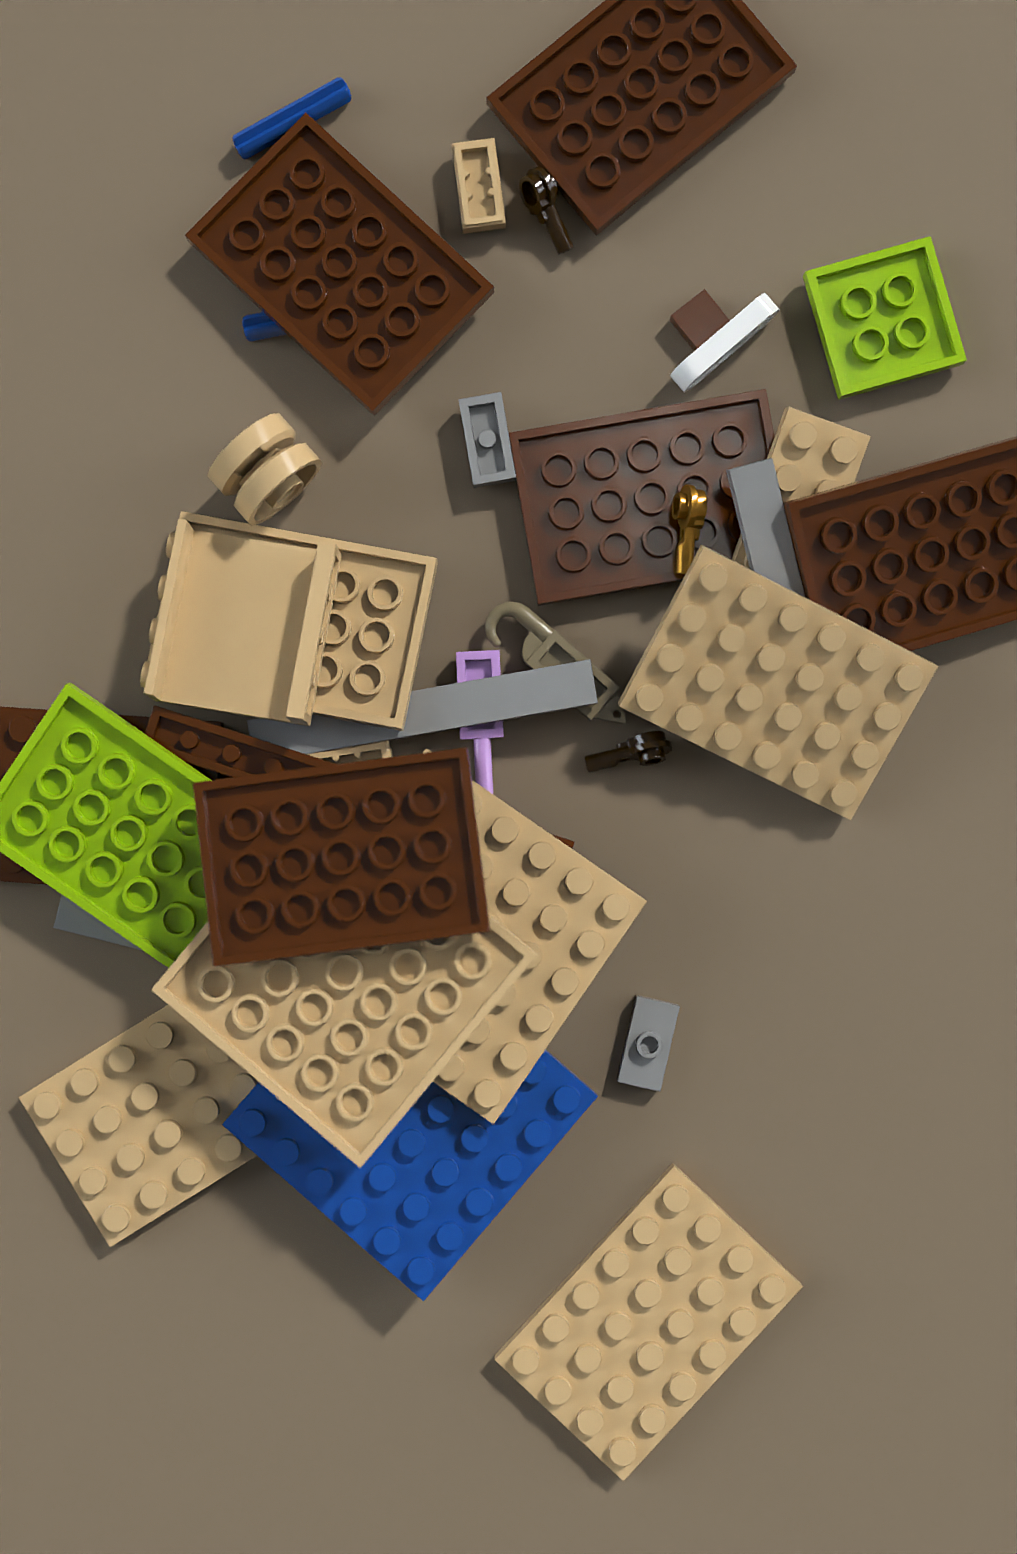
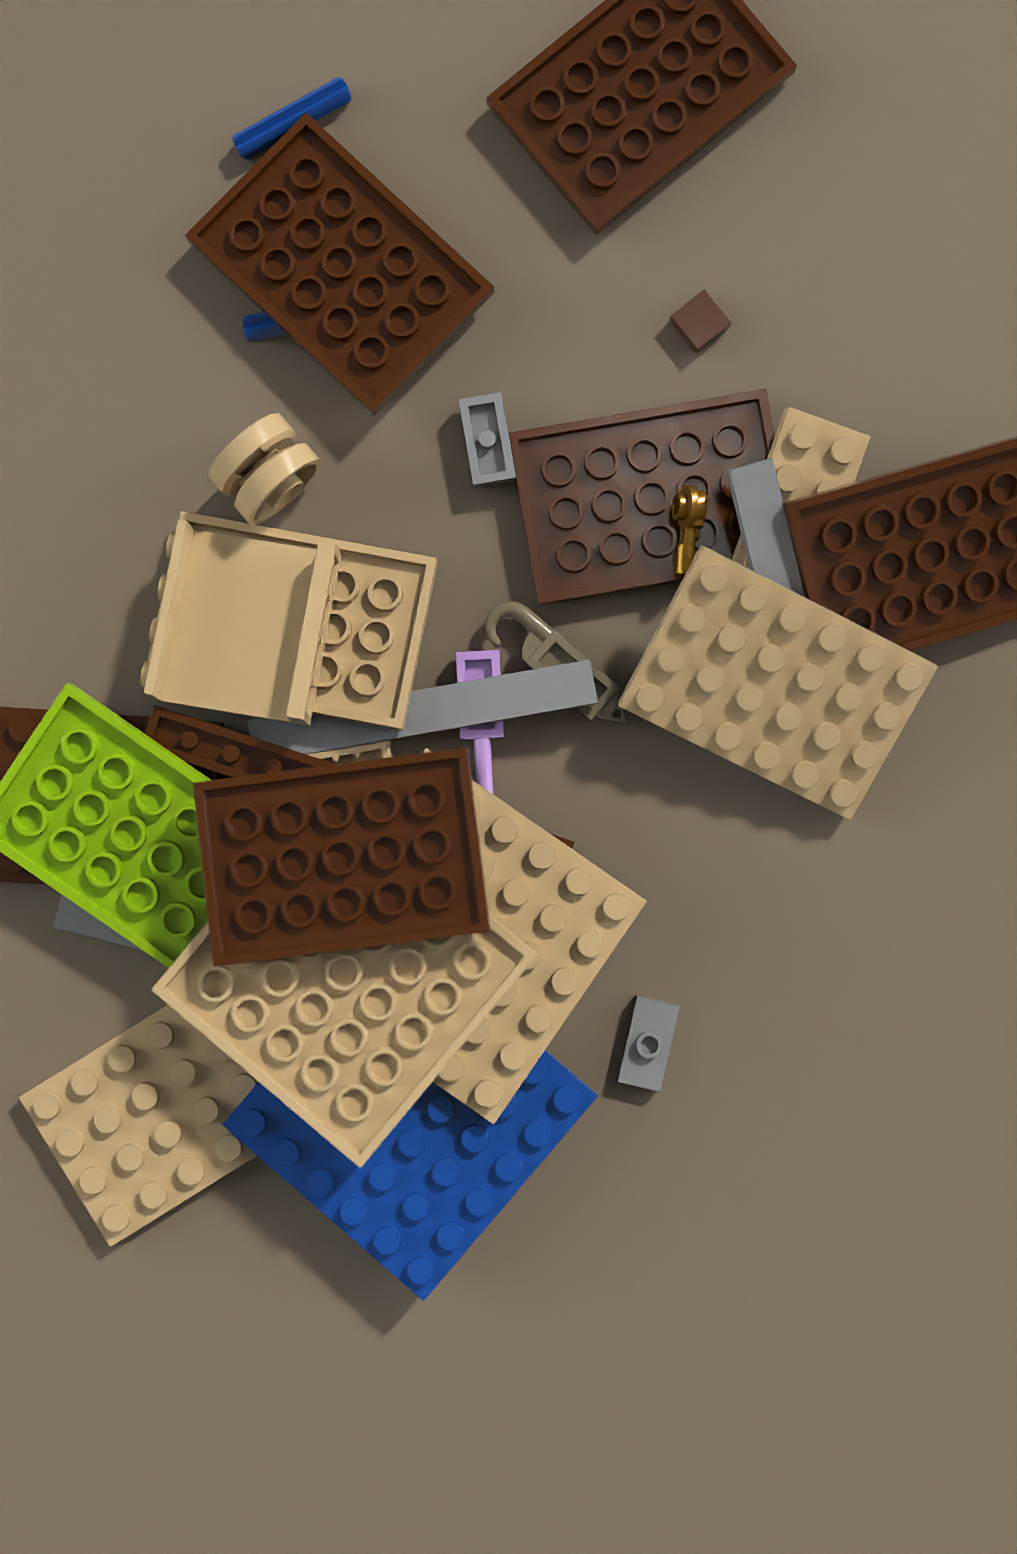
(478, 185): tan plate -> none
(539, 195): dark brown plate -> none
(645, 747): dark brown plate -> none
(648, 1321): tan plate -> none
(724, 342): white beam -> none
(884, 317): lime plate -> none

